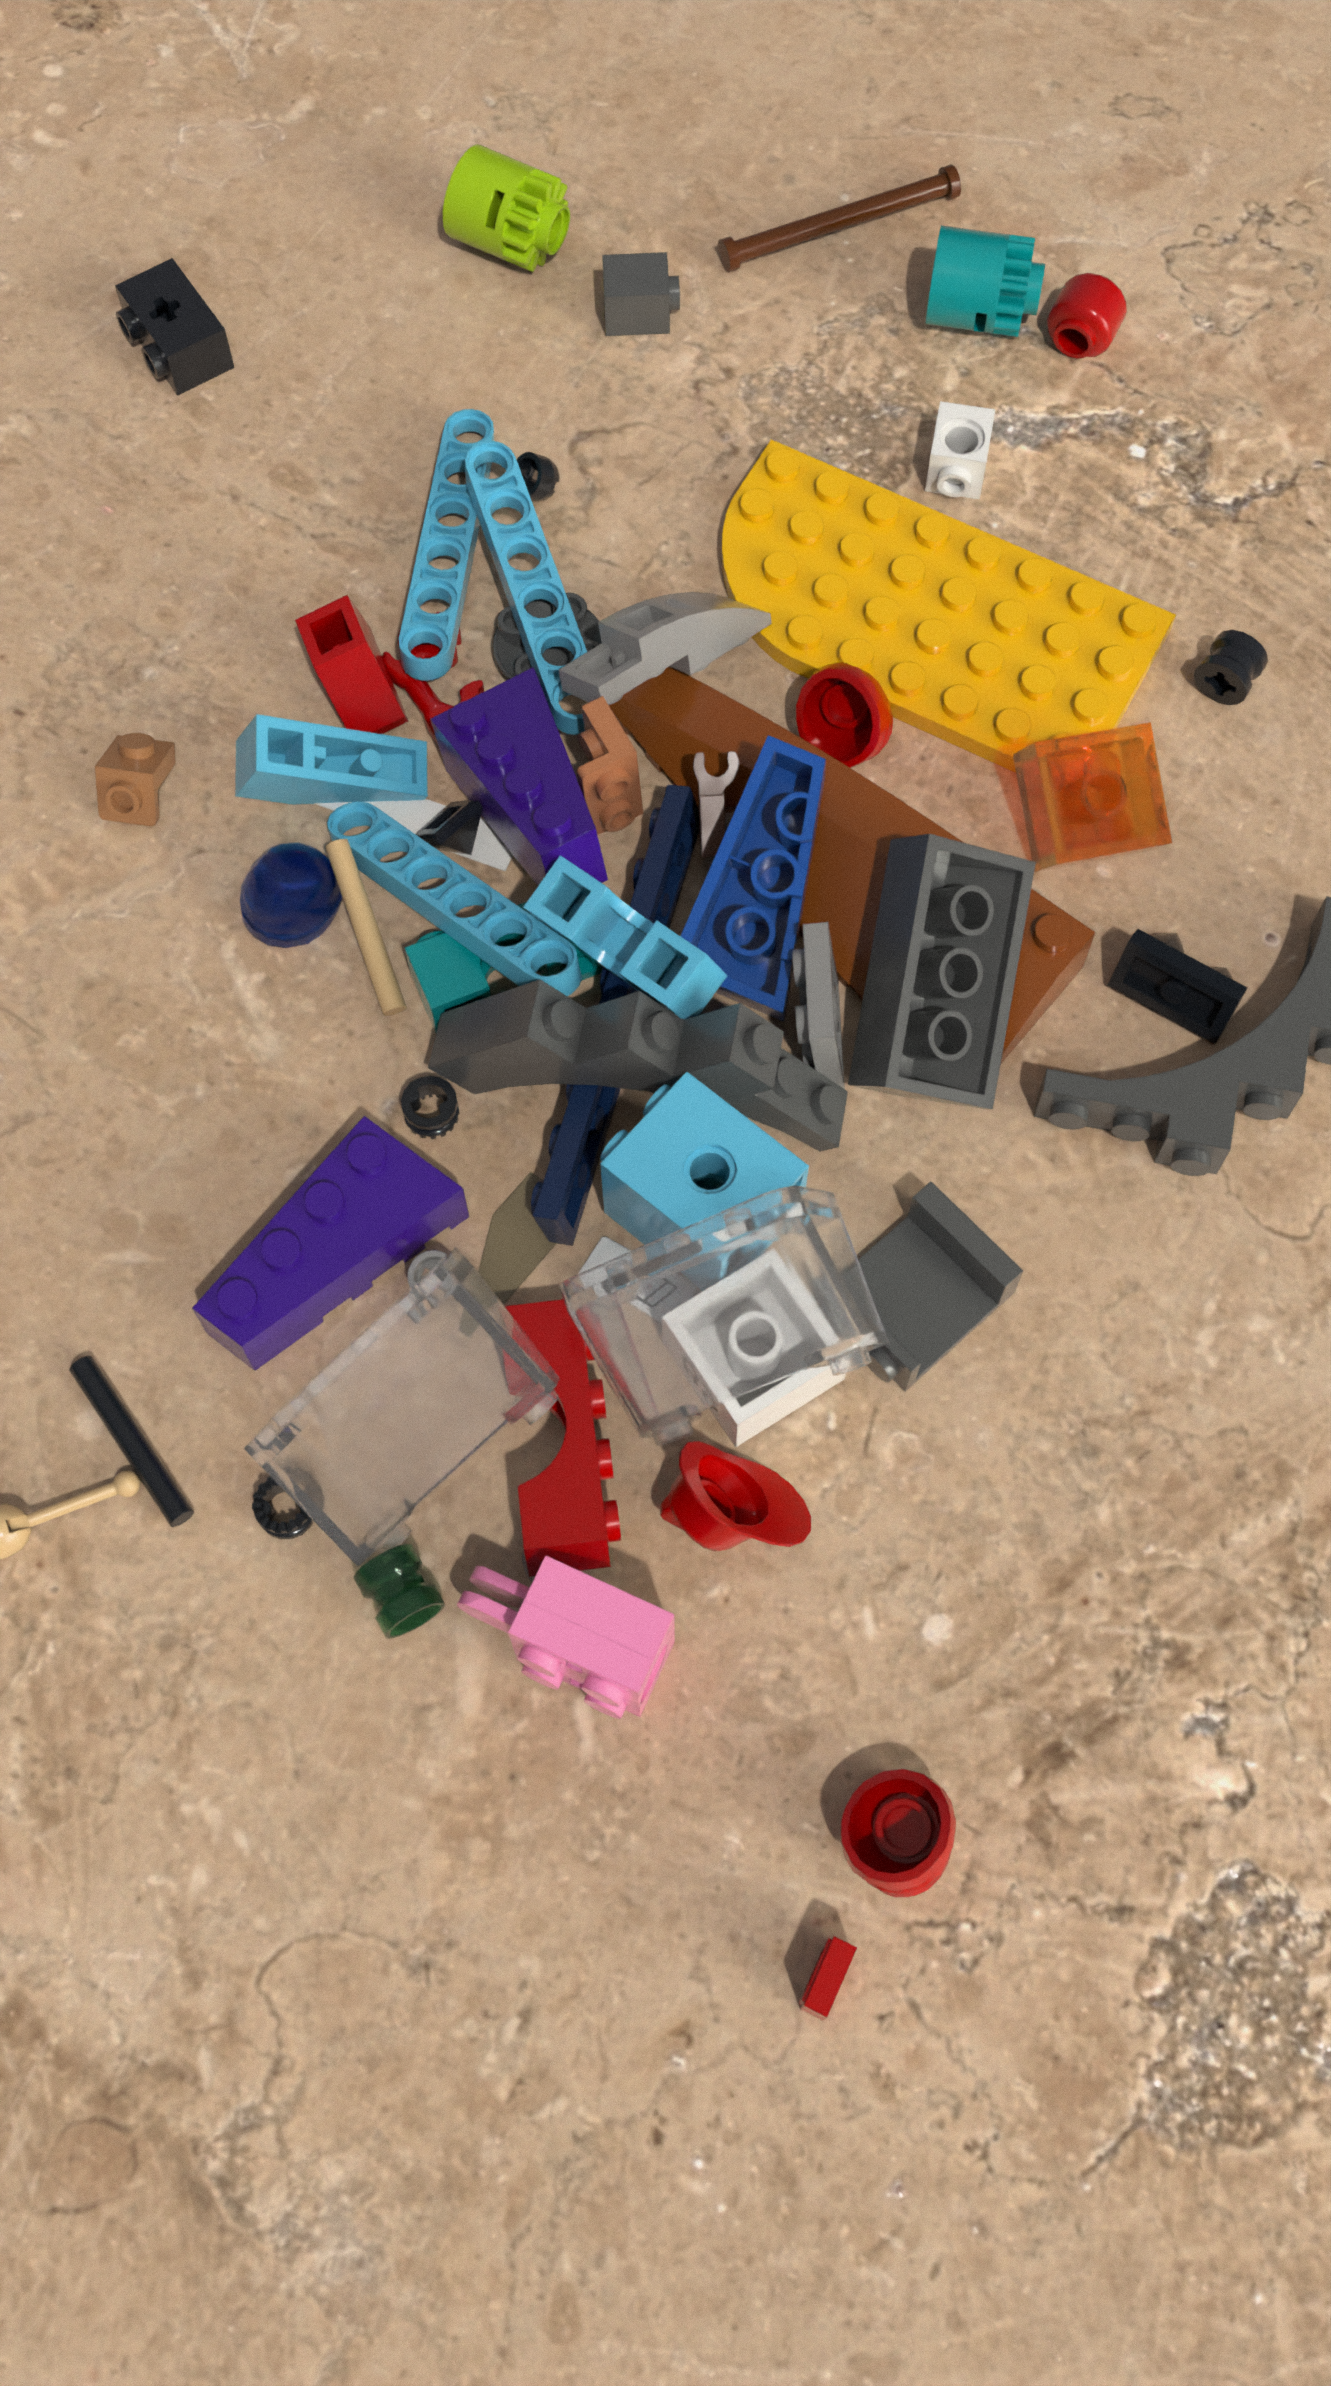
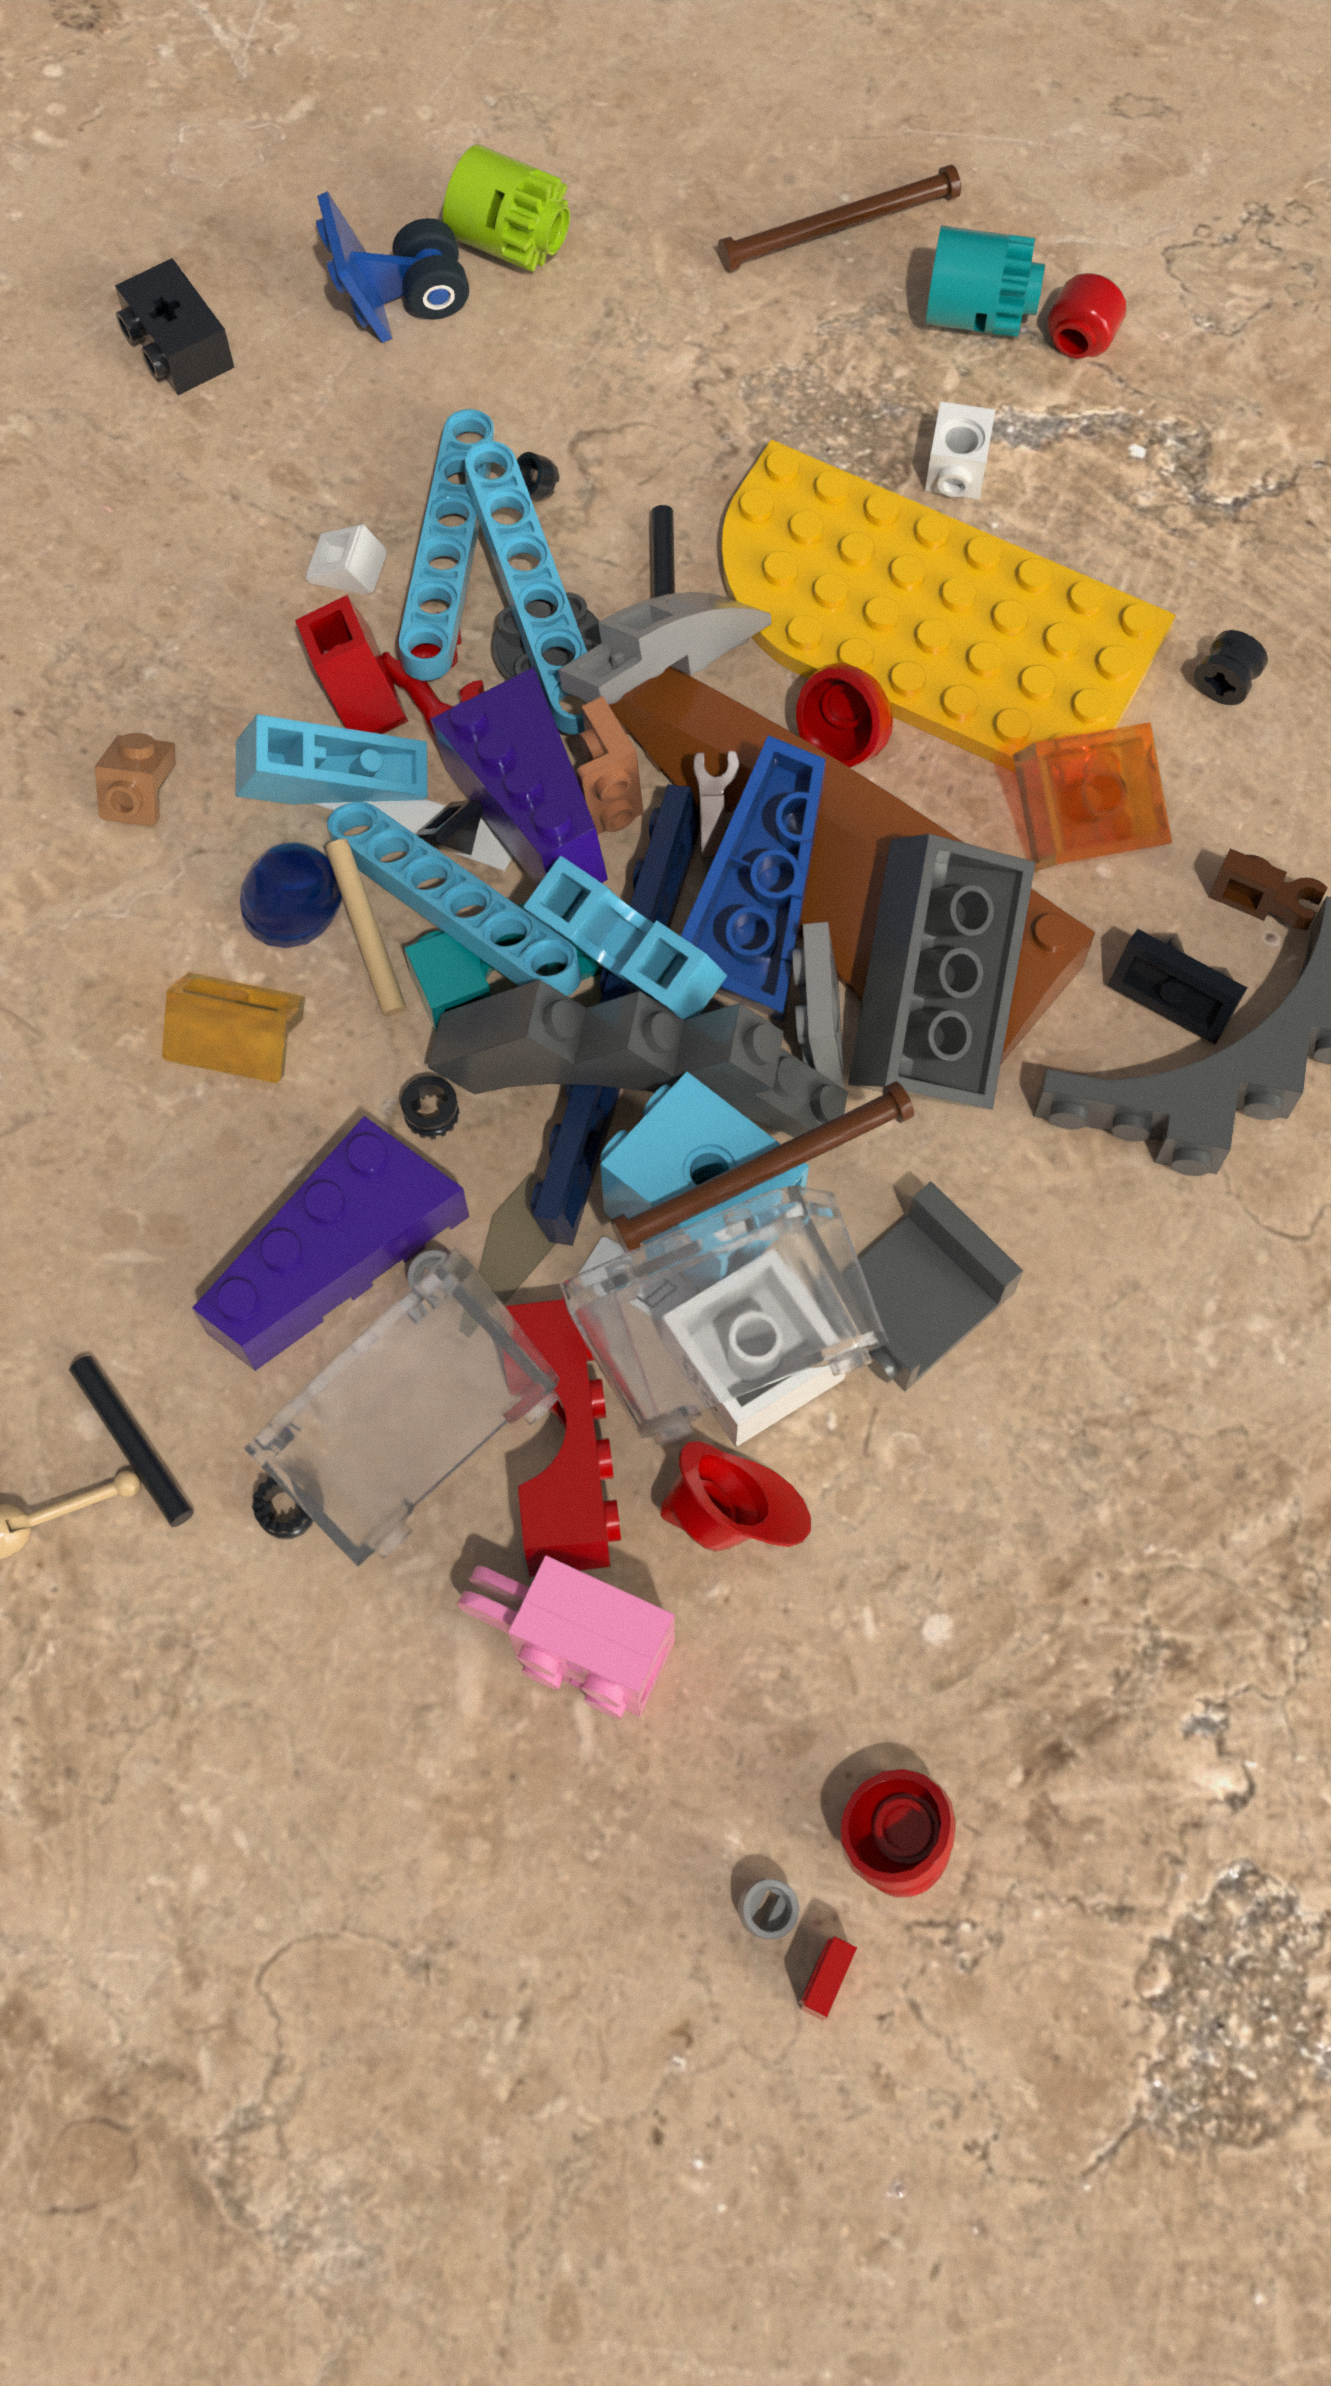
(229, 1026): none -> clear yellow panel
(347, 560): none -> white slope
(399, 1591): clear green wheel -> none
(421, 269): none -> plate
(638, 294): dark grey brick -> none
(663, 550): none -> black bar
(764, 1167): none -> reddish brown bar
(779, 1916): none -> light grey hinge
(1259, 888): none -> reddish brown plate

